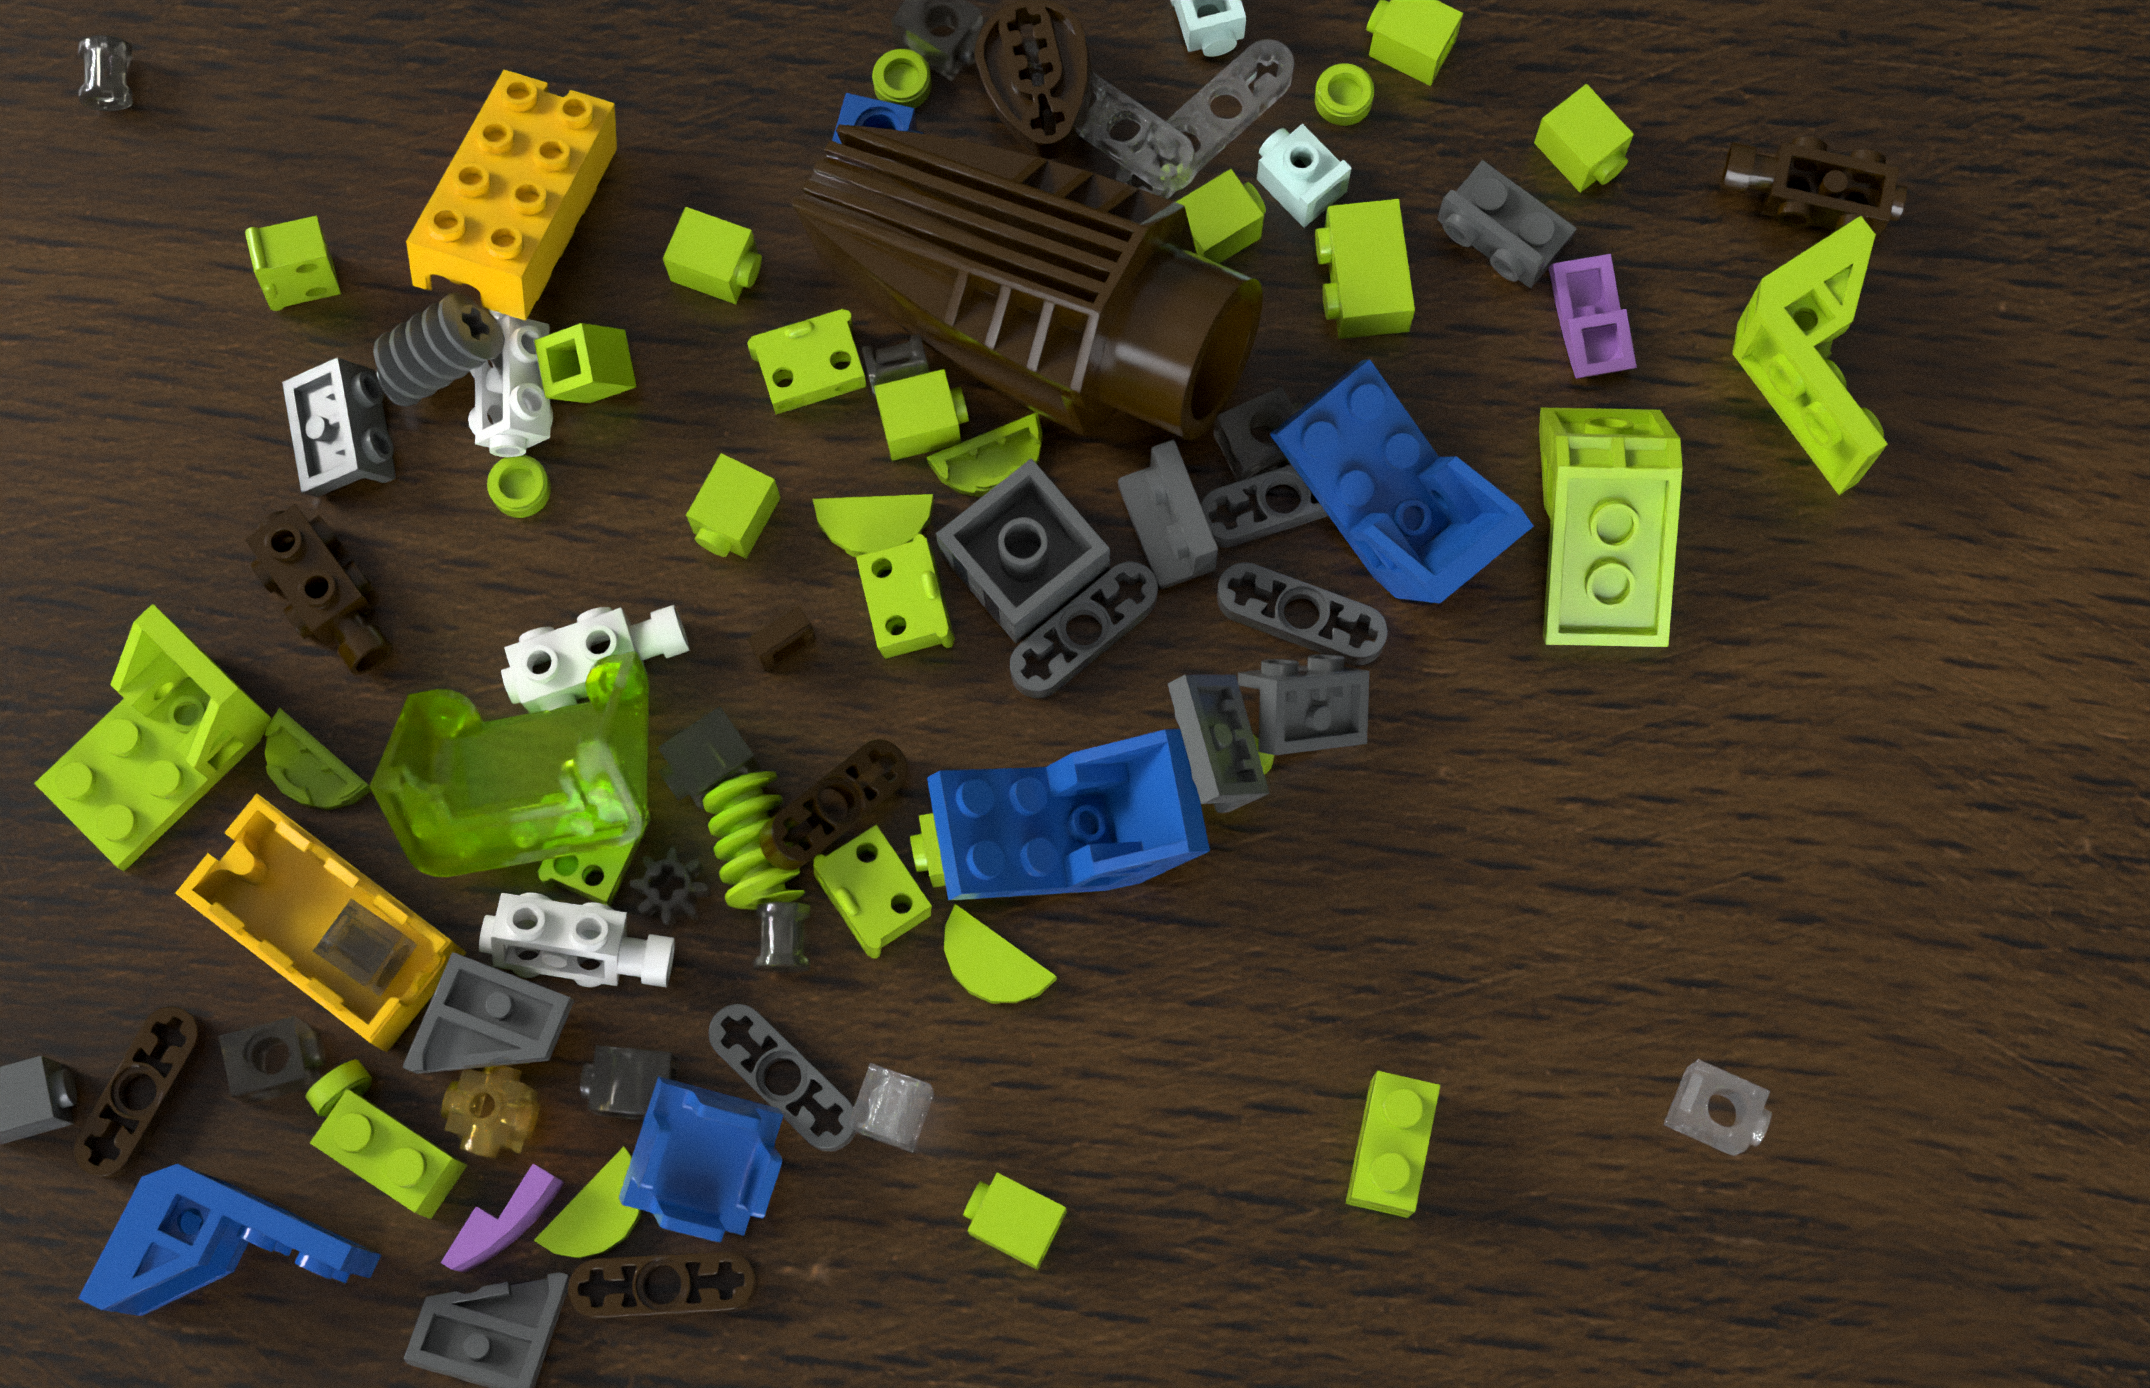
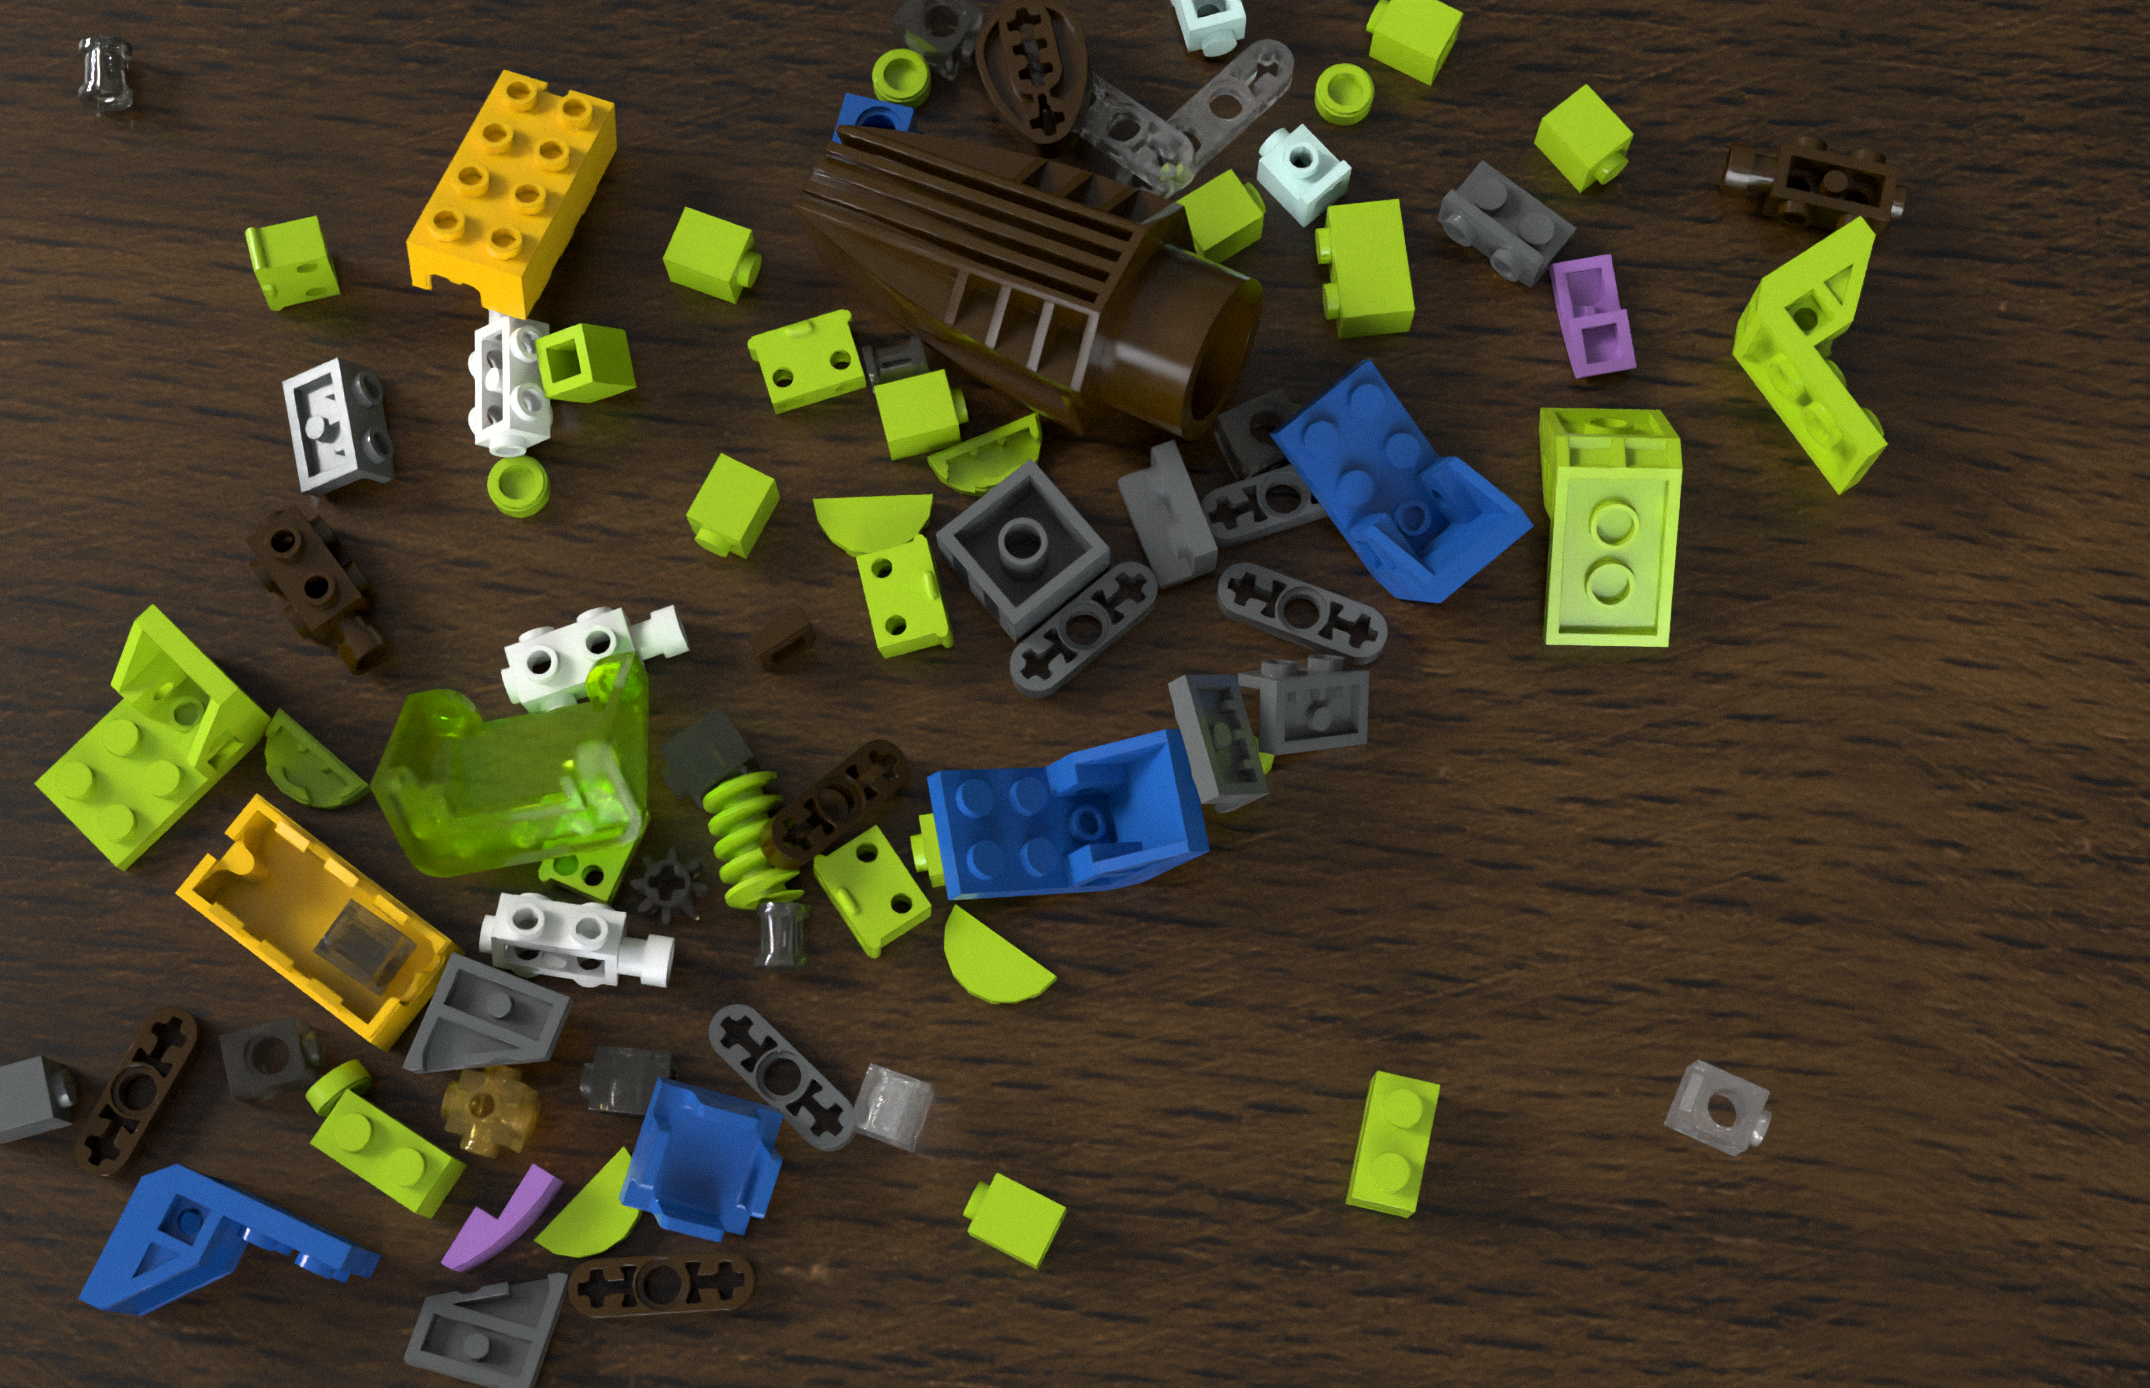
(435, 348): dark grey piece -> none

